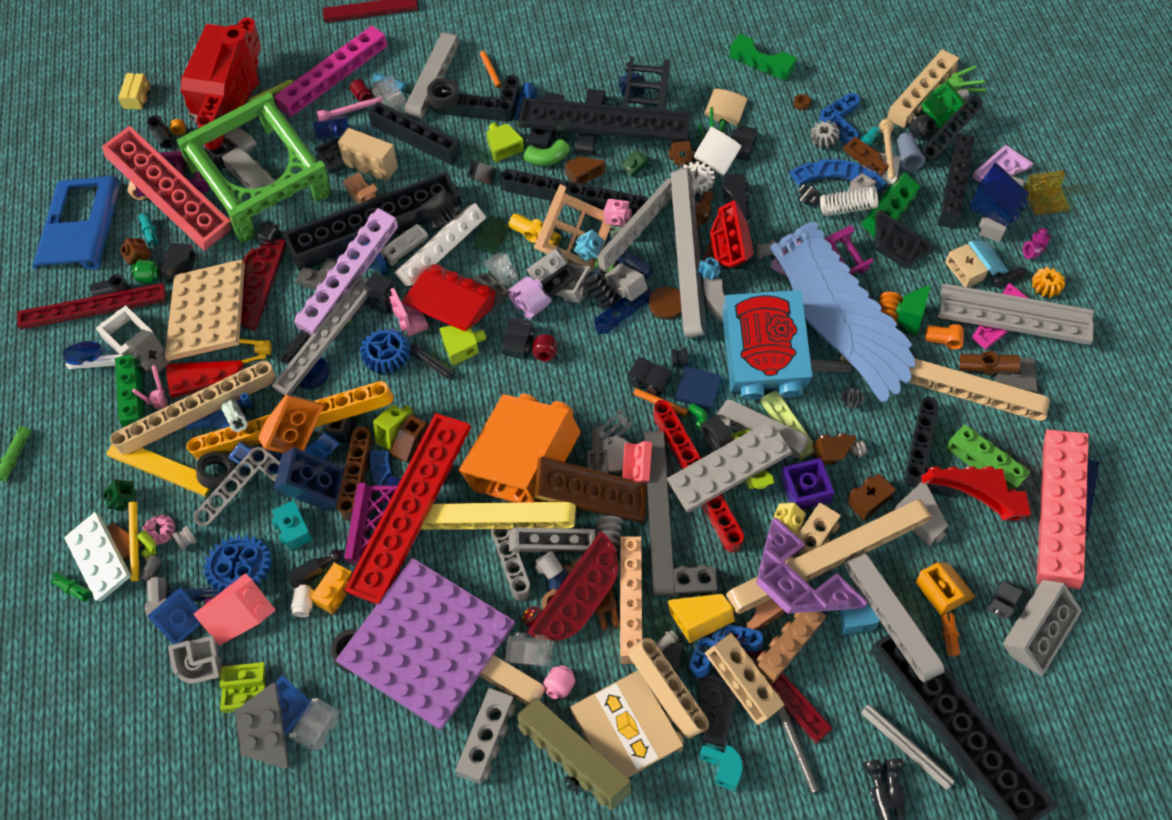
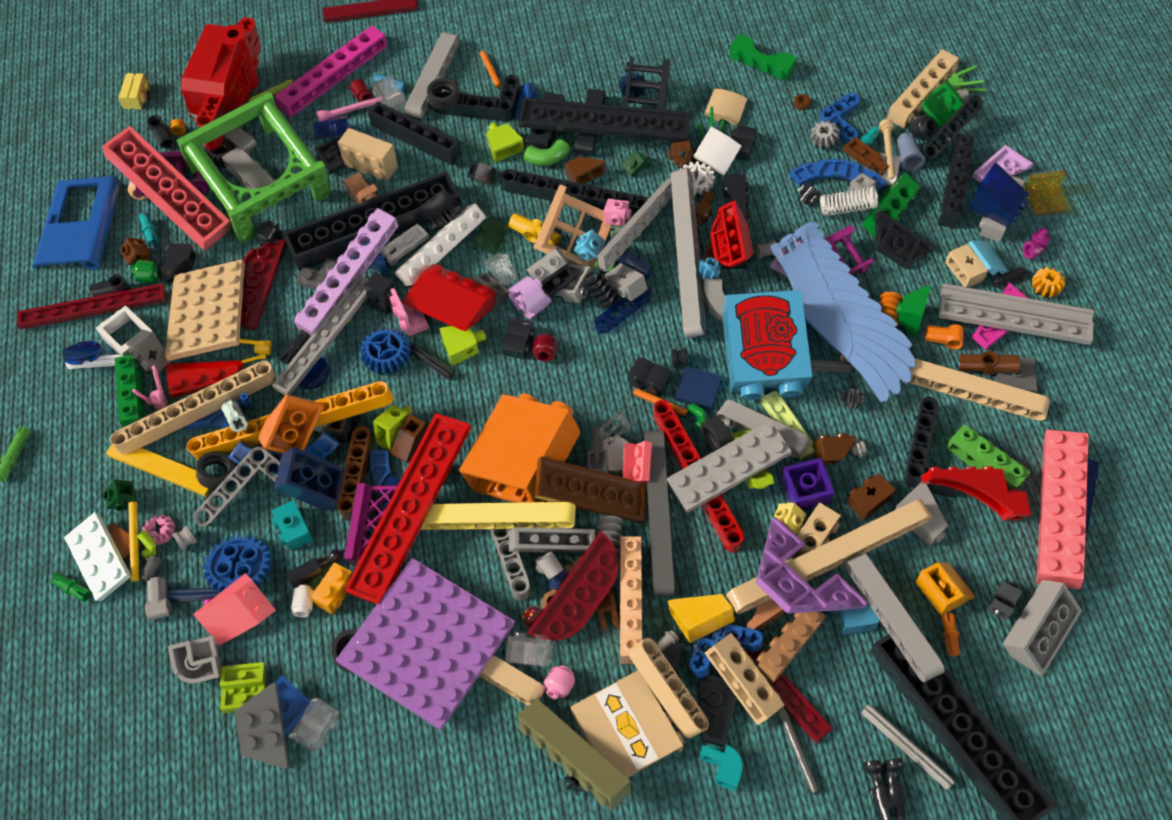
(176, 616): blue plate -> none
(493, 702): light grey brick -> none
(665, 303): reddish brown tile -> none
(695, 587): dark grey brick -> none

